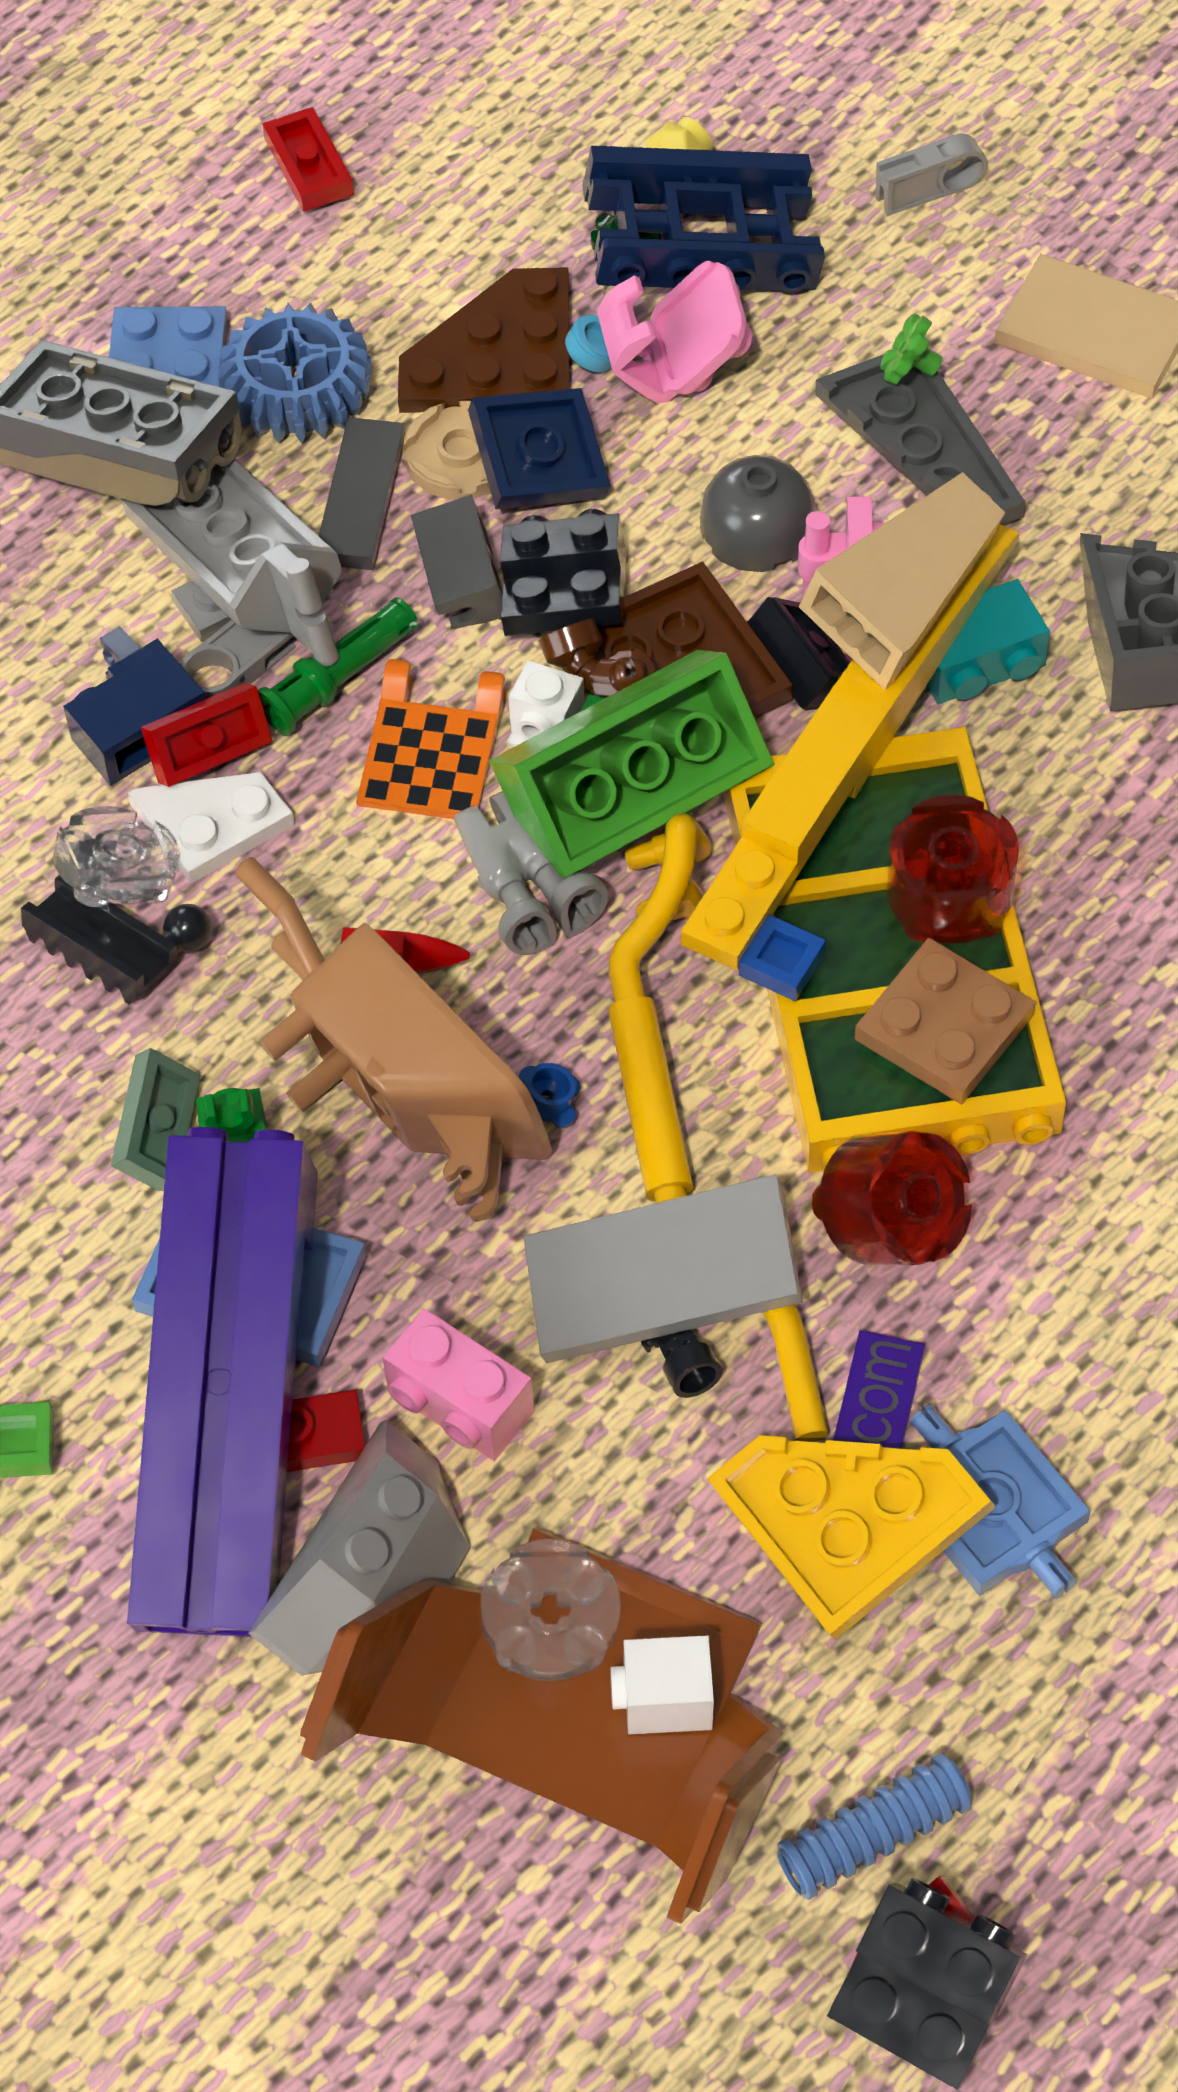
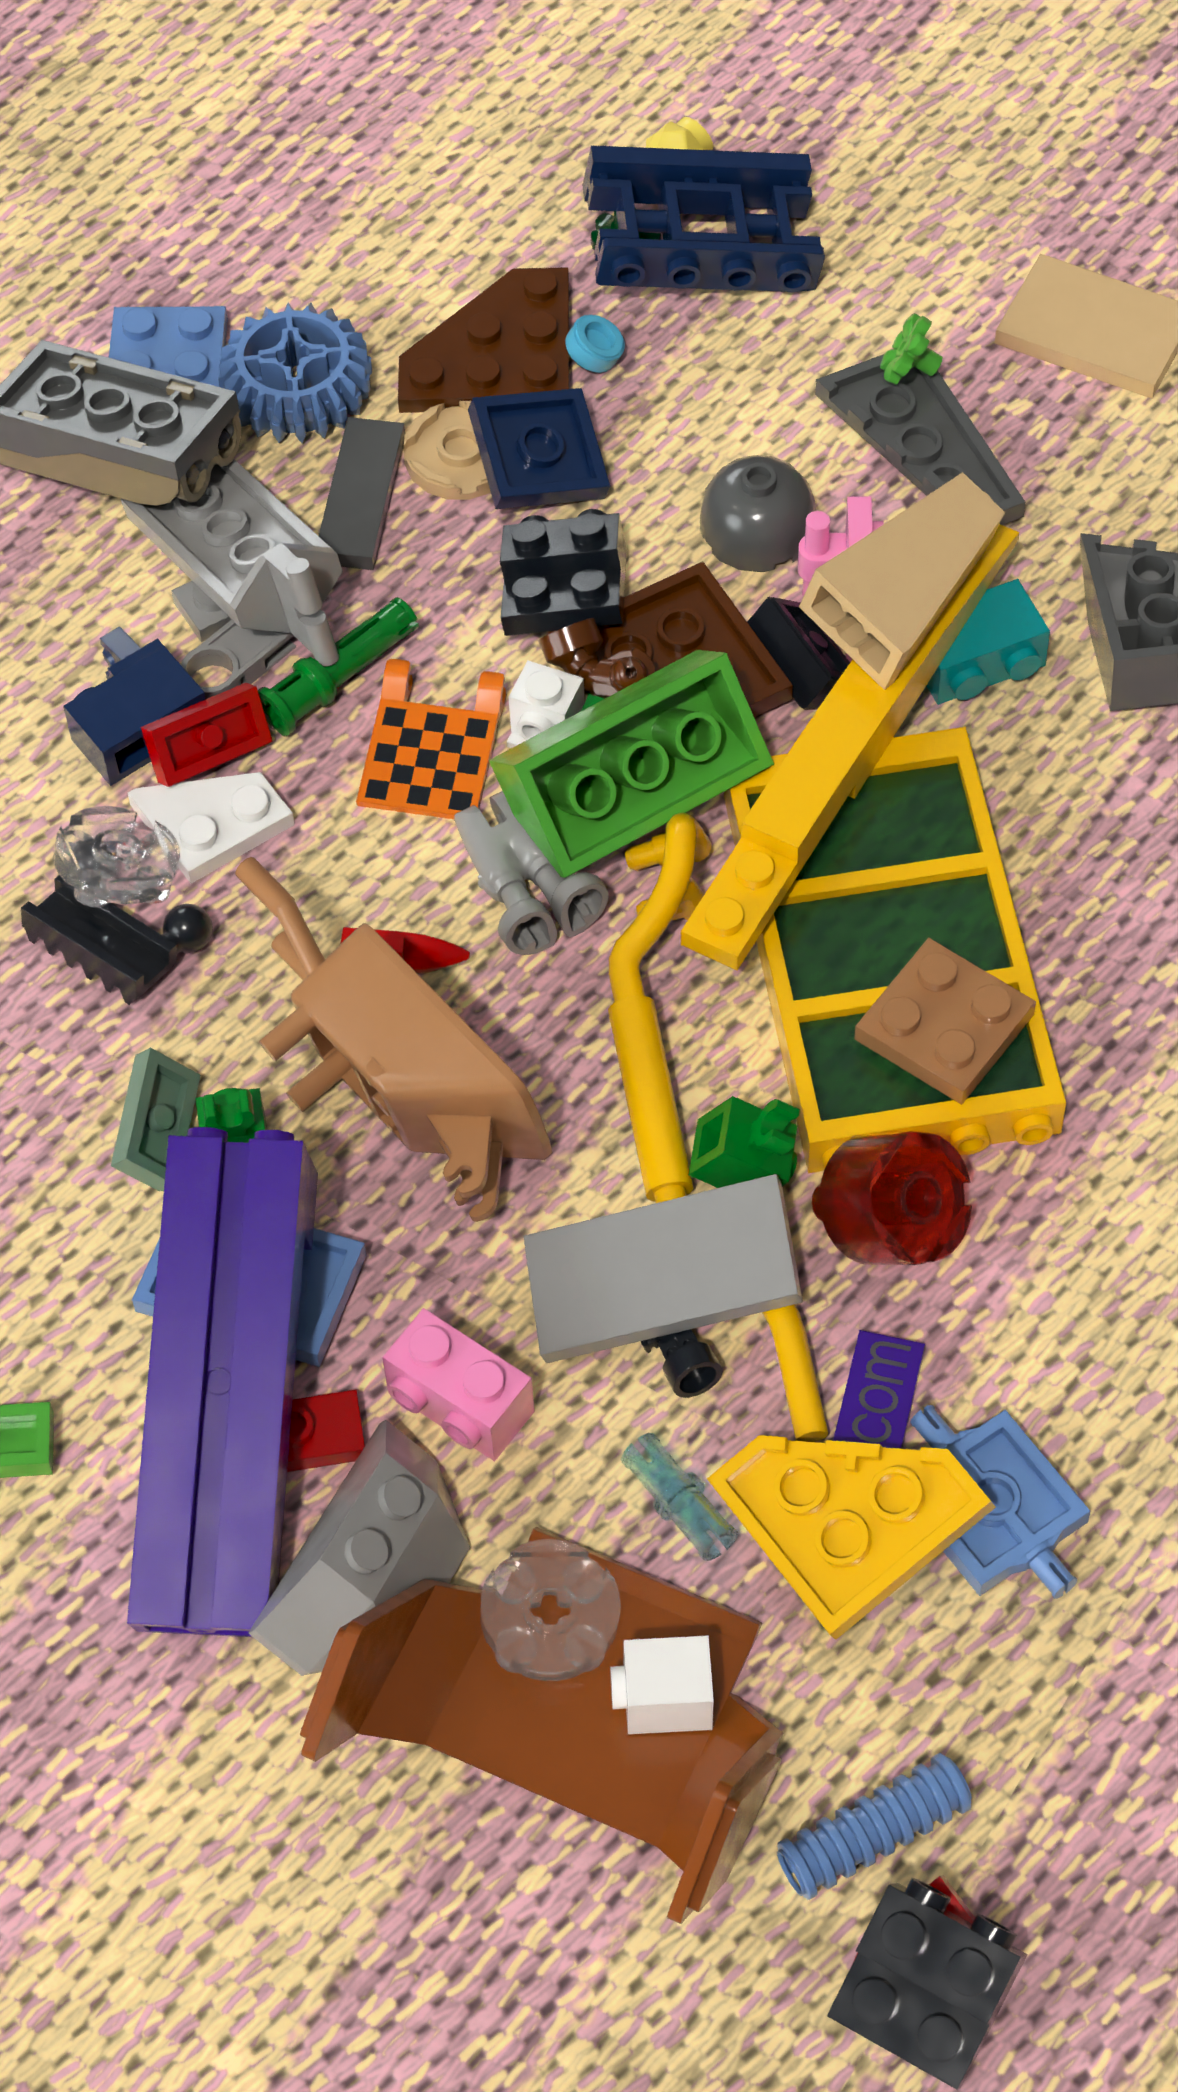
(308, 159): red plate -> none
(459, 562): dark grey hinge -> none
(556, 1082): blue plate -> none
(679, 1496): none -> clear light blue pin
(686, 337): bright pink piece -> none
(745, 1143): none -> green brick
(782, 957): blue plate -> none
(923, 174): light grey piece -> none
(952, 870): clear red brick -> none

